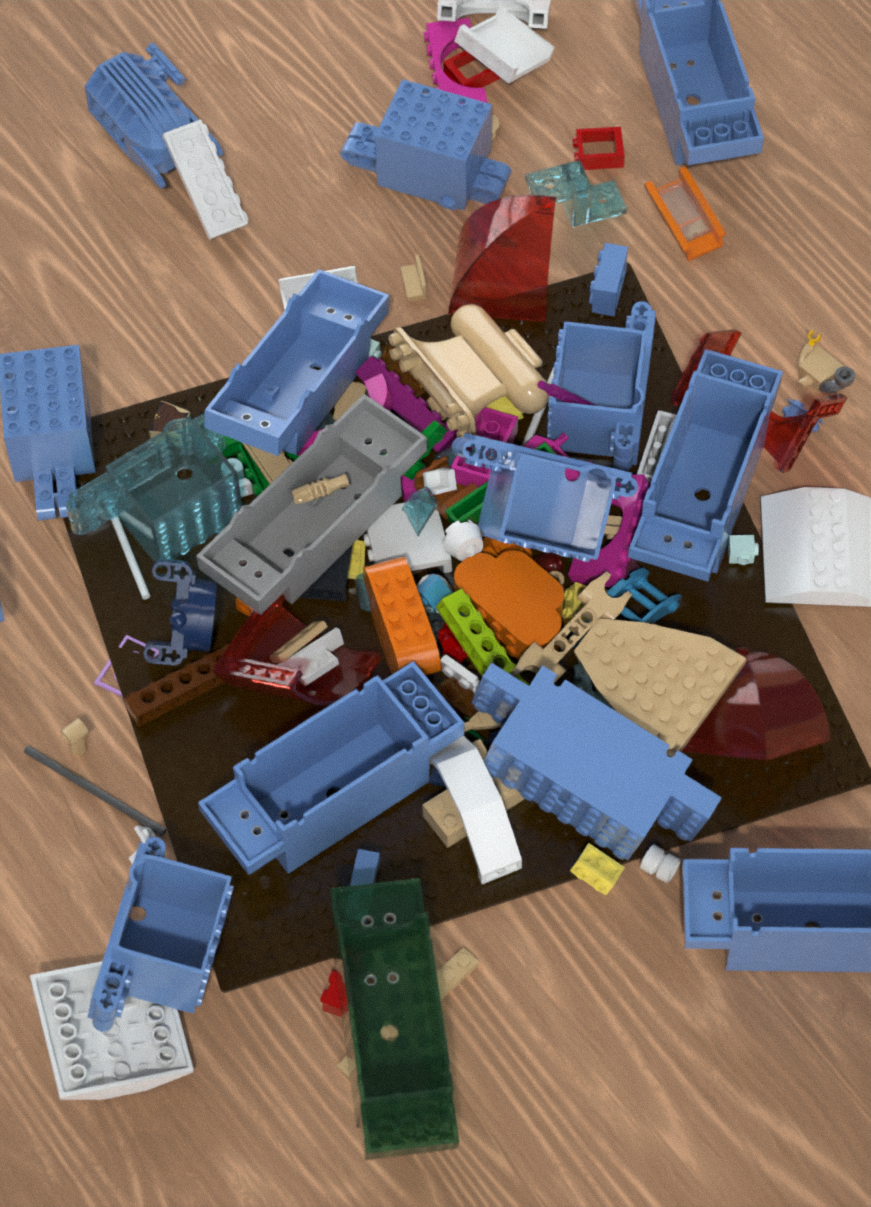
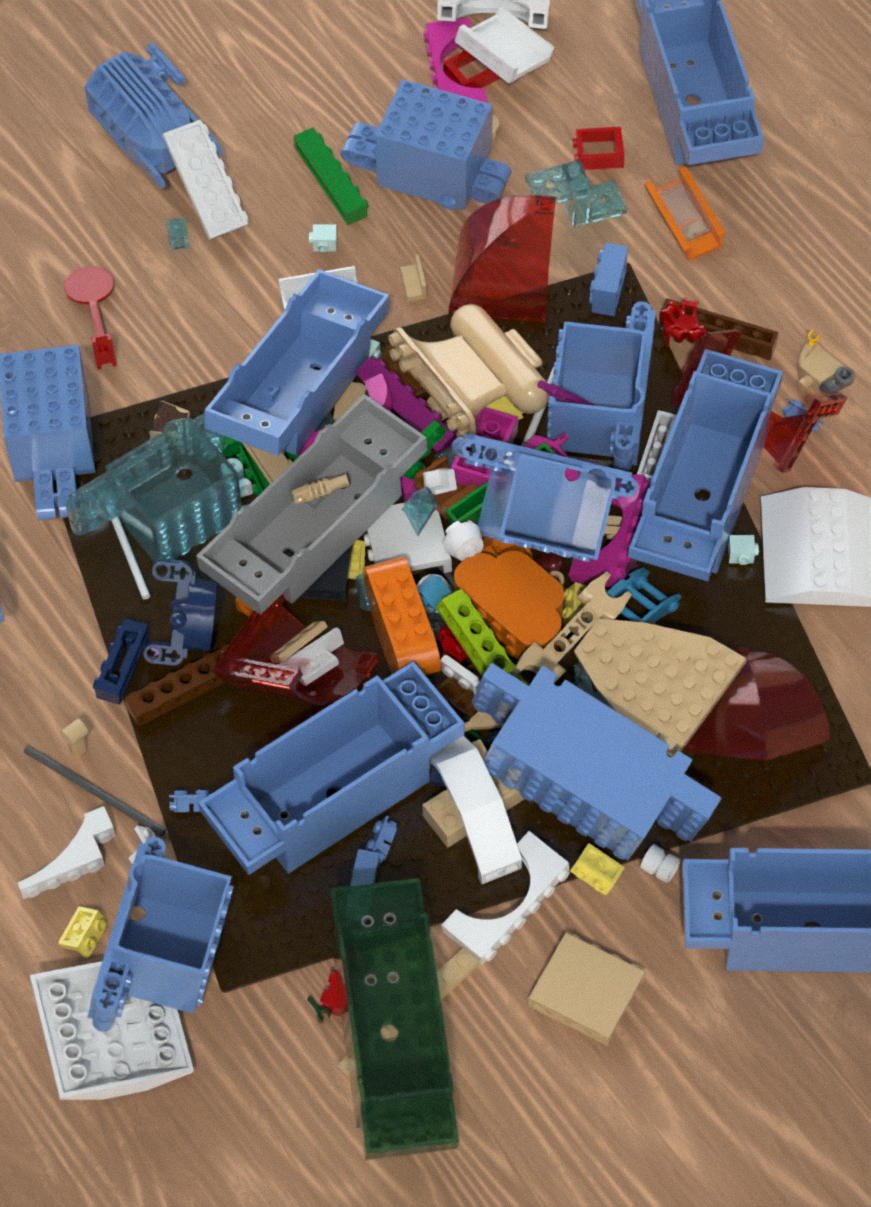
(77, 859): none -> white arch
(84, 931): none -> light yellow bracket
(89, 287): none -> piece
(108, 686): none -> dark blue brick
(177, 233): none -> clear light blue brick
(182, 800): none -> medium blue hinge
(318, 1009): none -> dark green hand
(323, 237): none -> light aqua brick
(331, 176): none -> green brick
(383, 831): none -> medium blue hinge
(486, 936): none -> white arch
(586, 988): none -> tan panel
(684, 325): none -> red piece
(753, 340): none -> reddish brown brick

